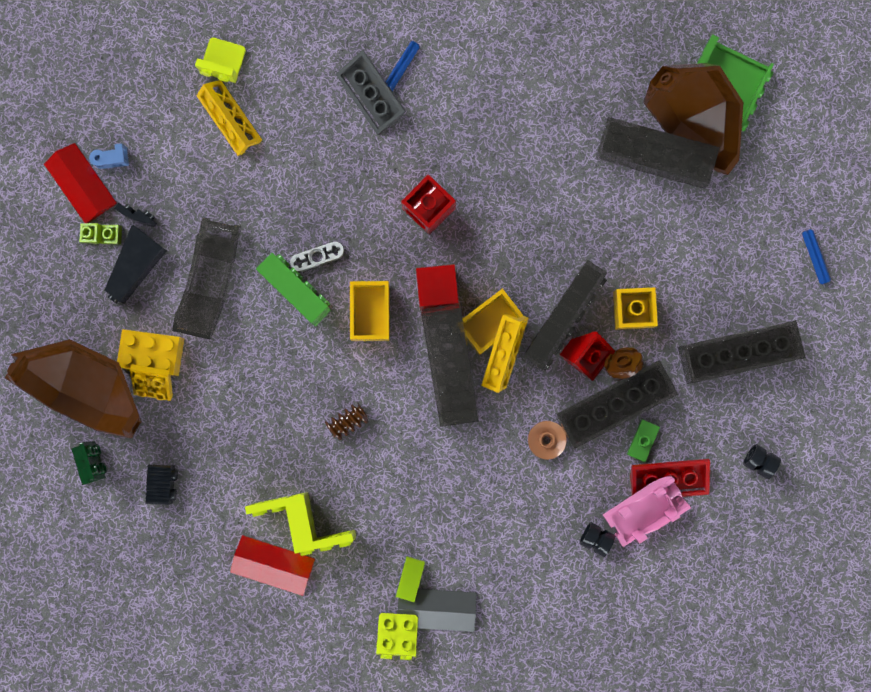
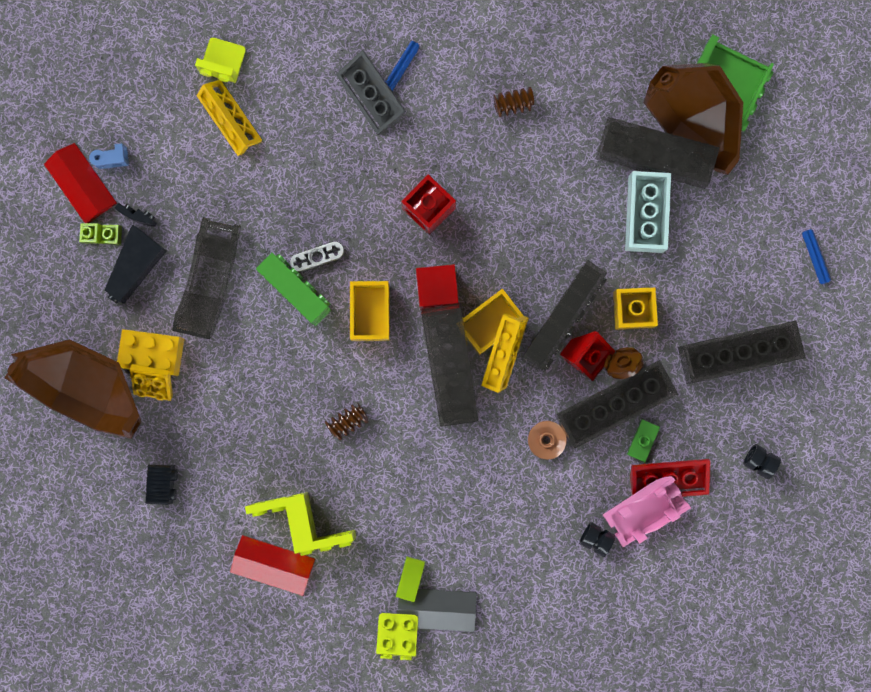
(89, 462): dark green bracket -> none
(514, 101): none -> reddish brown piece
(648, 212): none -> light aqua brick

